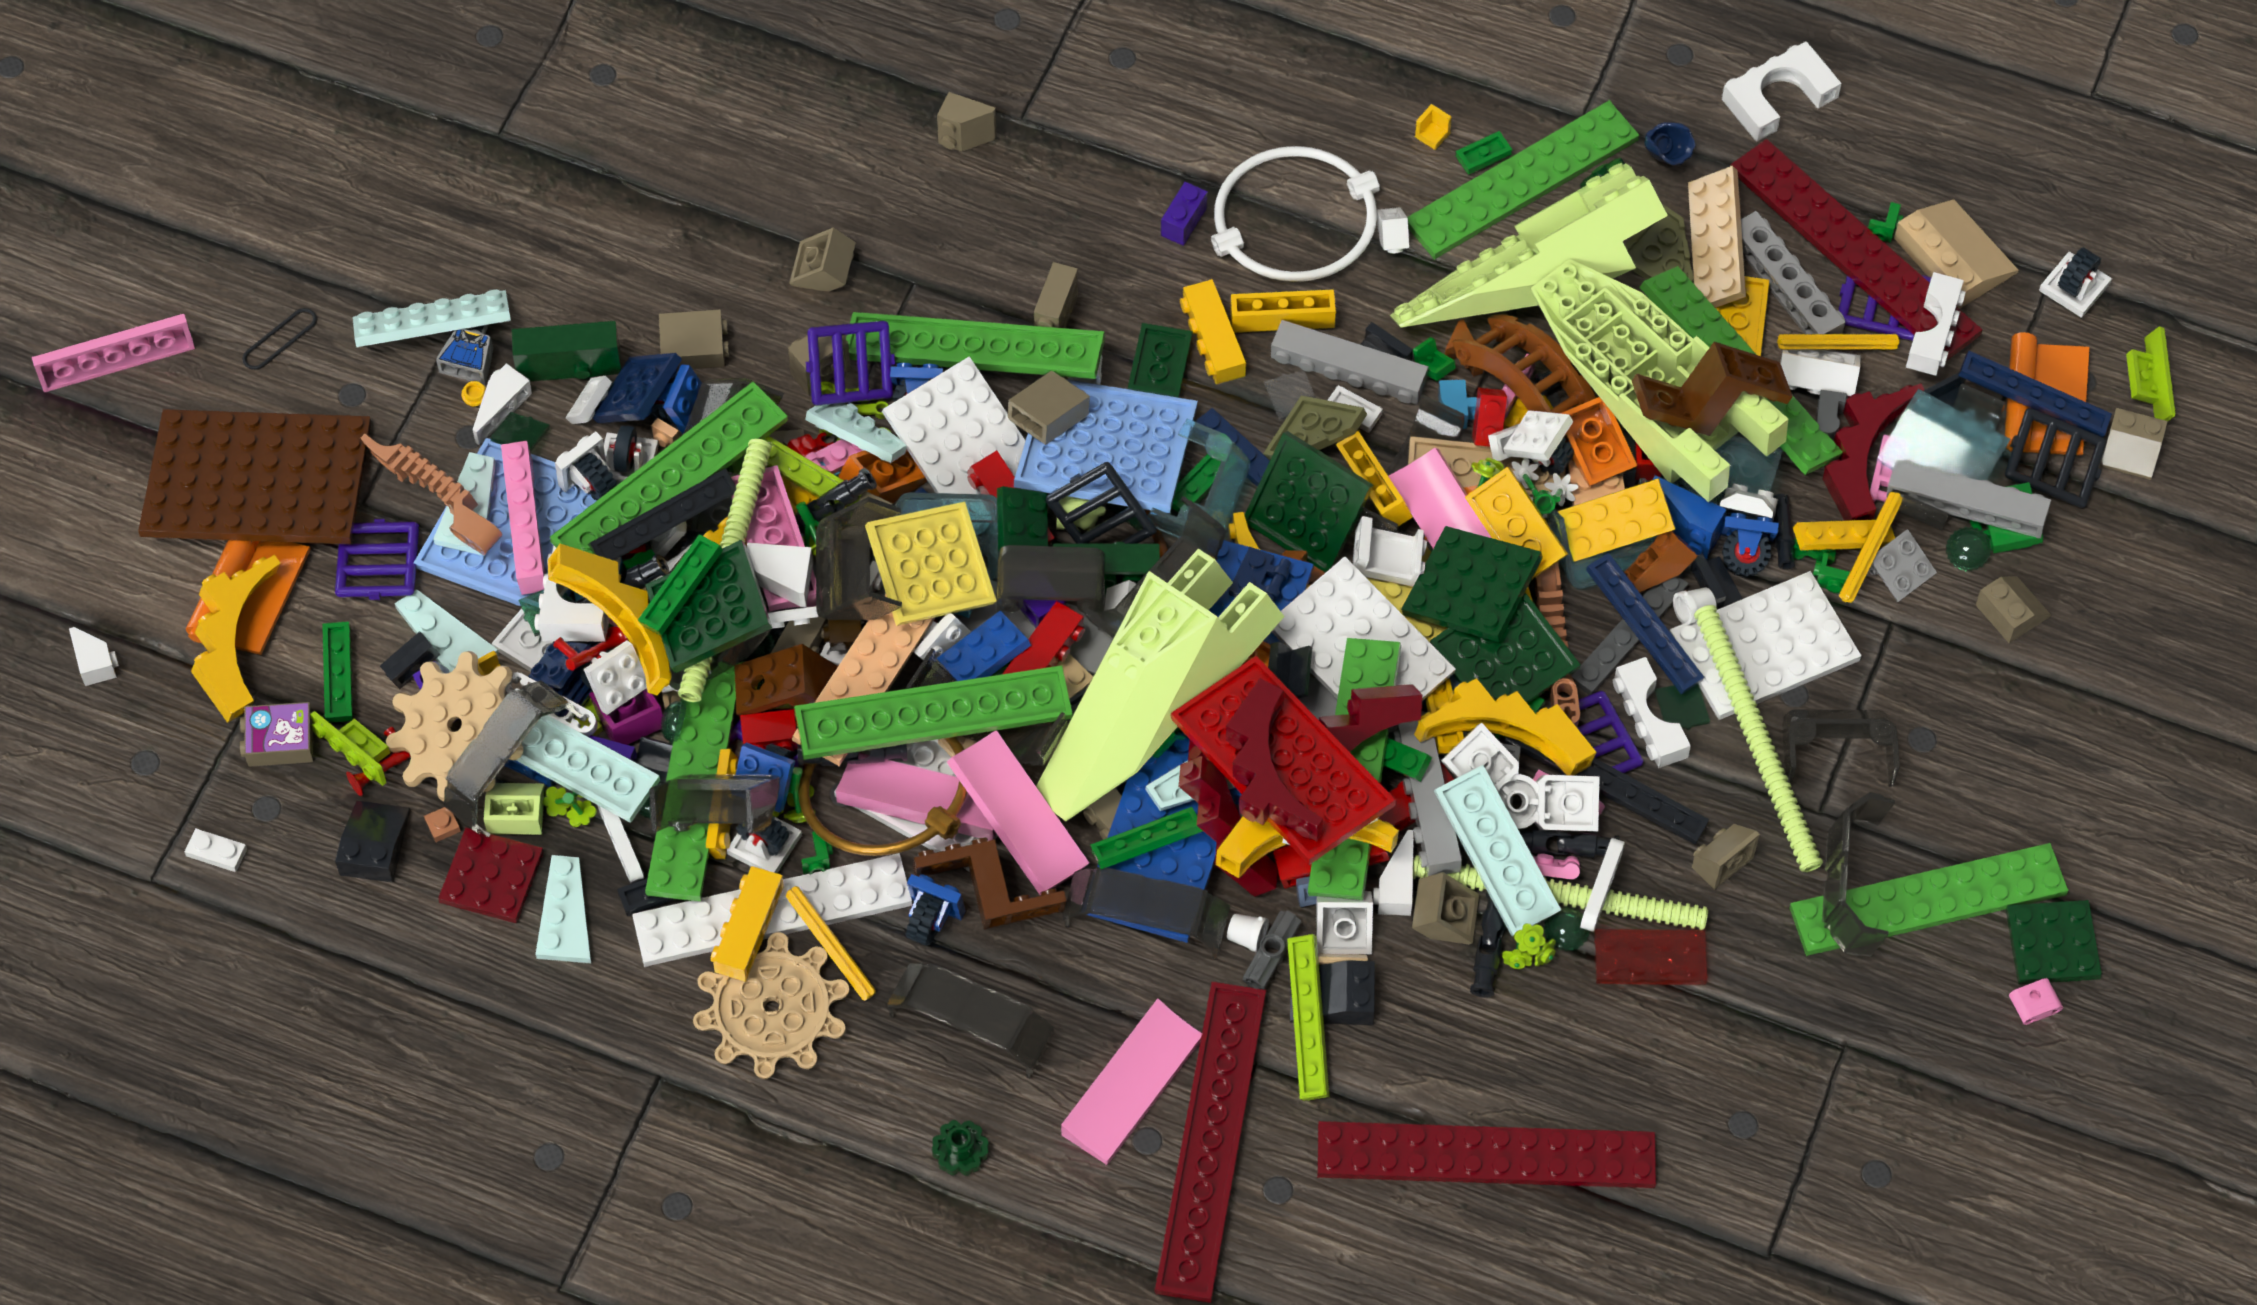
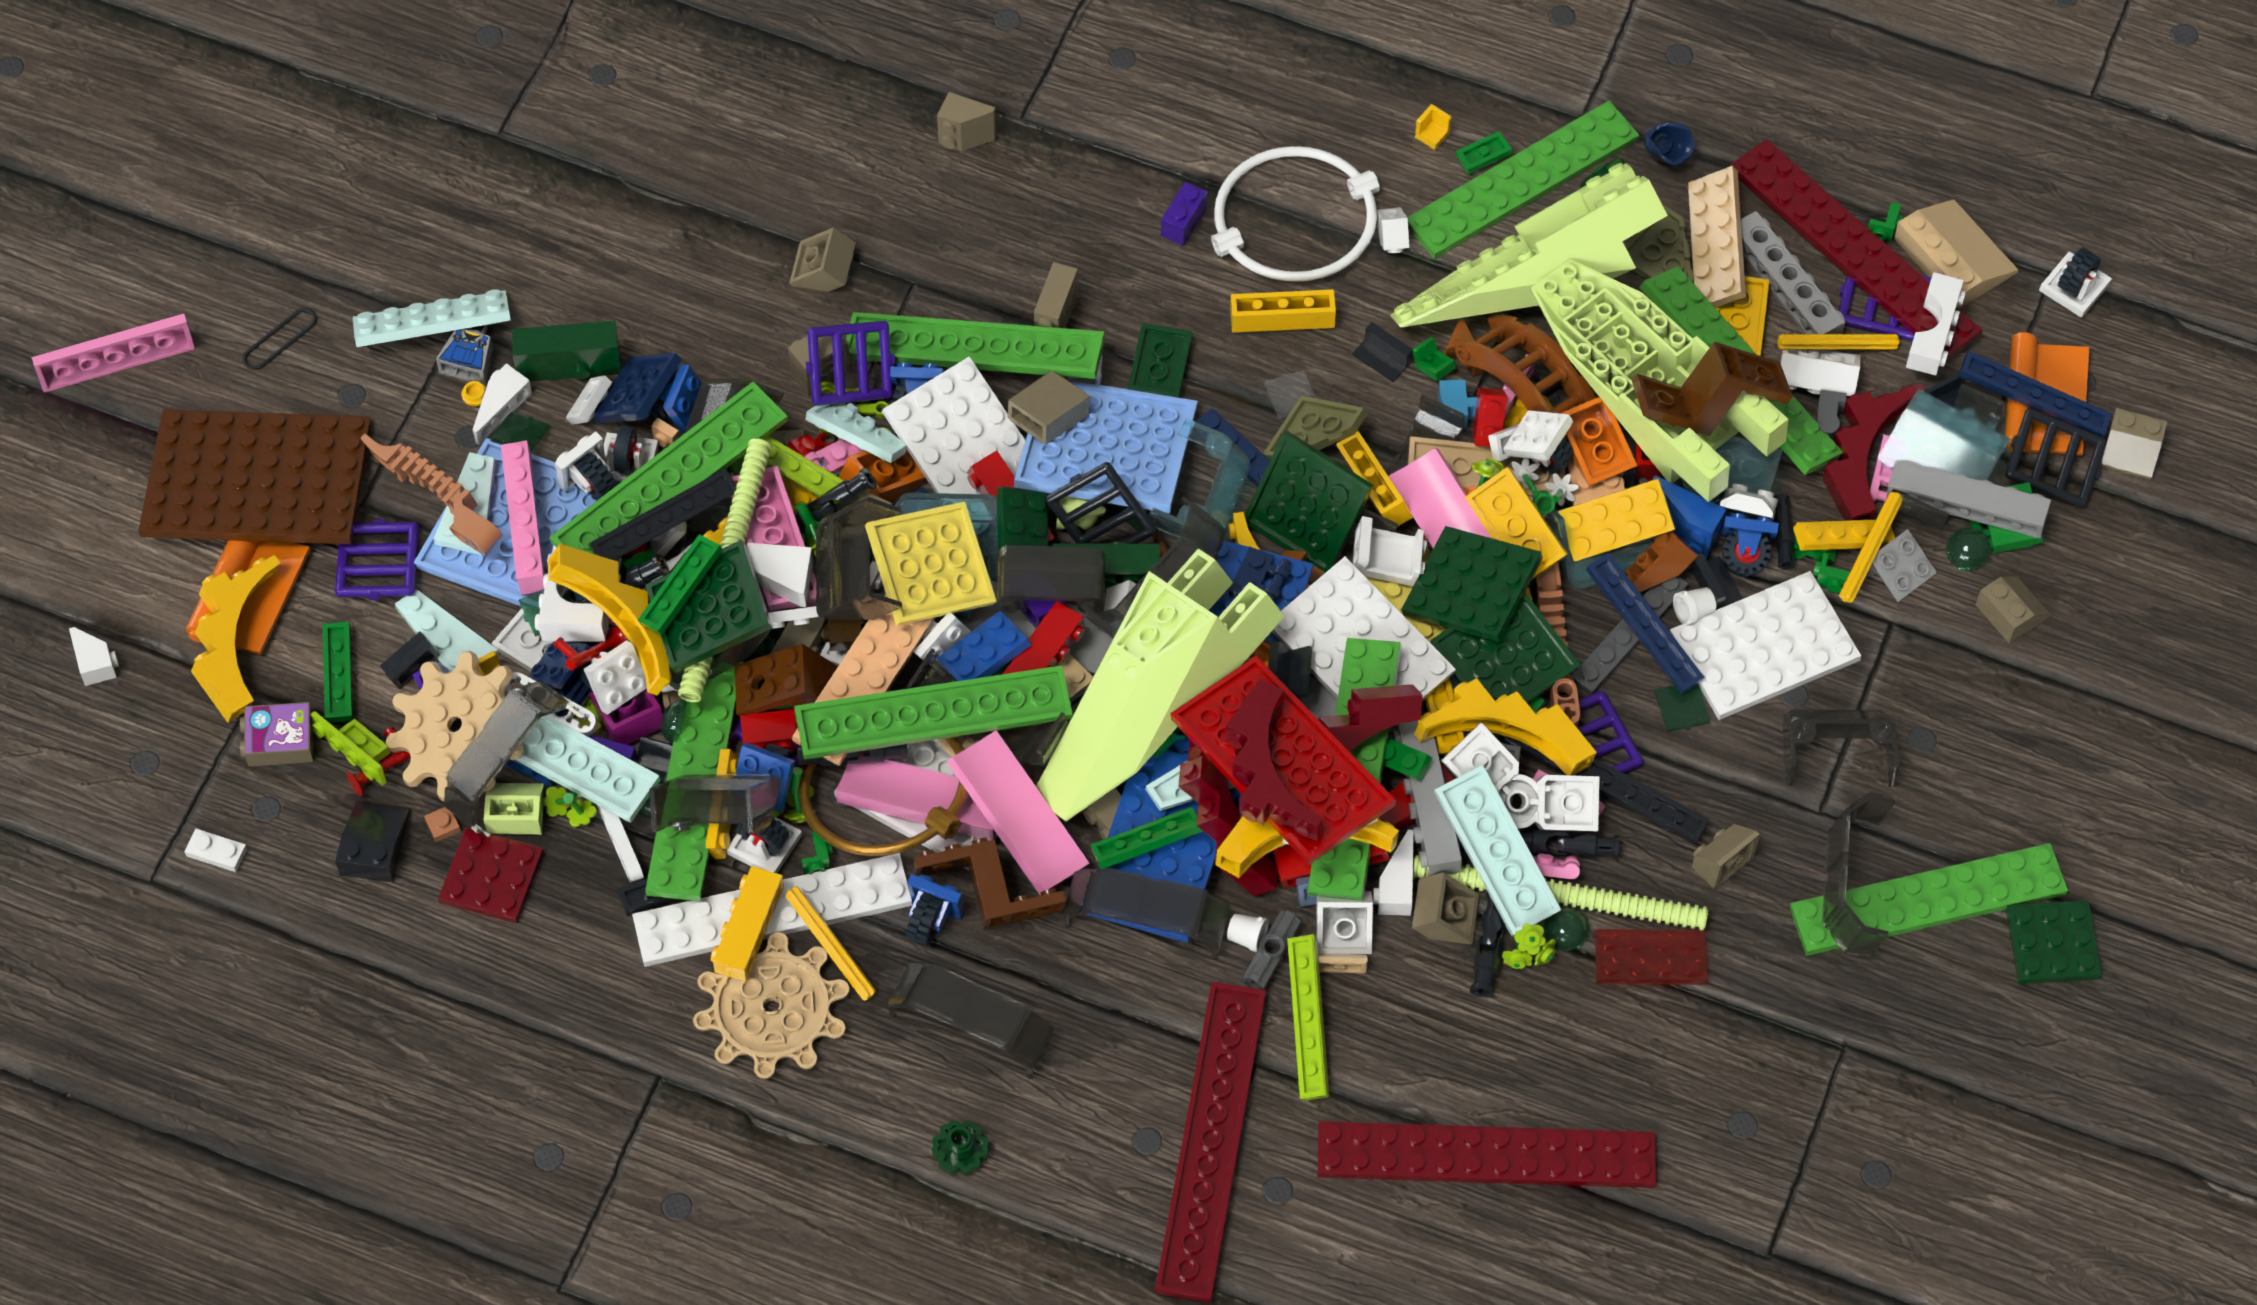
(563, 920): light aqua wing -> none
(695, 337): dark tan brick -> none
(1131, 1083): bright pink arch -> none
(1196, 482): green plate -> none
(1213, 331): yellow brick -> none
(1346, 992): black slope -> none
(1349, 362): light grey brick -> none
(1373, 412): white plate -> none
(1602, 884): white beam -> none
(1664, 740): white arch -> none
(1758, 738): yellowish green piece -> none
(1798, 66): white arch -> none
(2036, 1001): bright pink piece -> none
(2151, 375): lime bracket -> none

